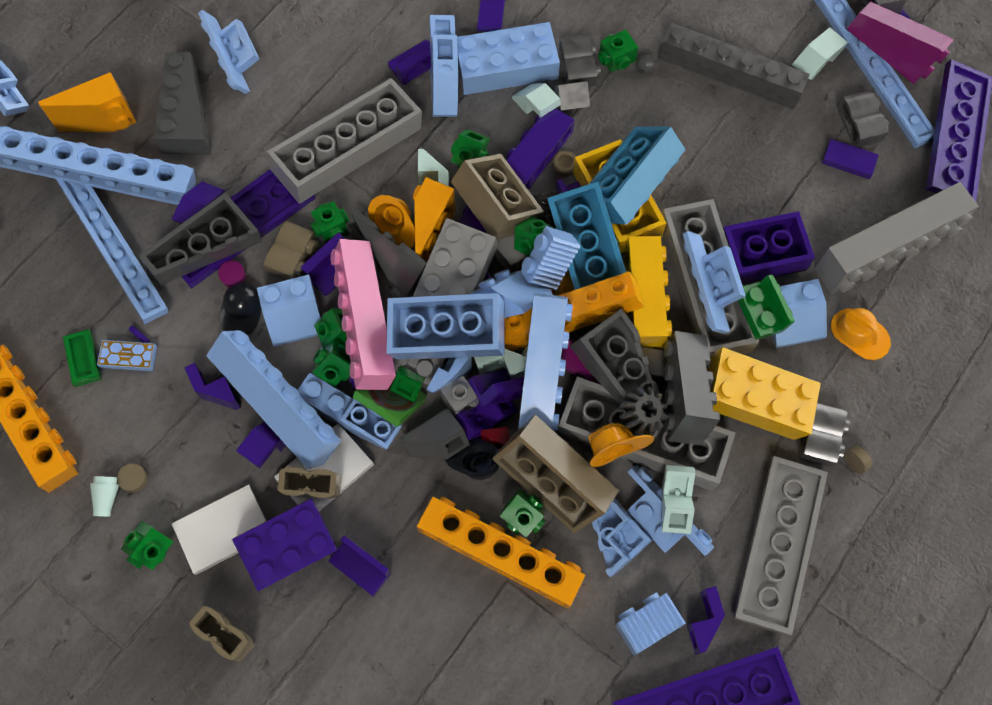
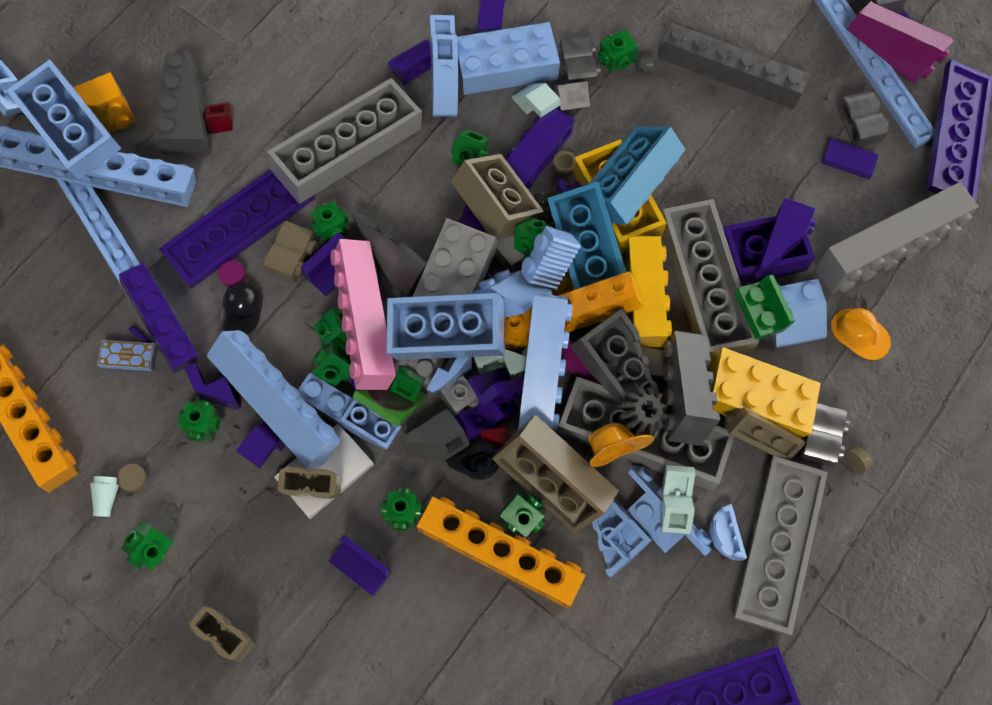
(63, 119): none -> light blue brick
(81, 358): green tile -> none
(158, 317): none -> dark purple brick
(195, 200): dark purple slope -> none
(201, 240): dark grey wedge -> none
(202, 428): none -> green brick
(209, 531): white tile -> none
(219, 118): none -> dark red slope
(232, 48): light blue bracket -> none
(285, 544): dark purple brick -> none
(290, 310): light blue slope -> none
(394, 217): light orange piece -> none
(401, 519): none -> green brick
(431, 168): light aqua slope -> none
(432, 206): light orange slope -> none
(649, 623): light blue brick -> none
(702, 632): dark purple slope -> none
(716, 279): light blue bracket -> none
(726, 534): none -> light blue plate
(765, 434): none -> dark tan plate
(788, 230): none -> dark purple slope
(819, 52): light aqua slope -> none

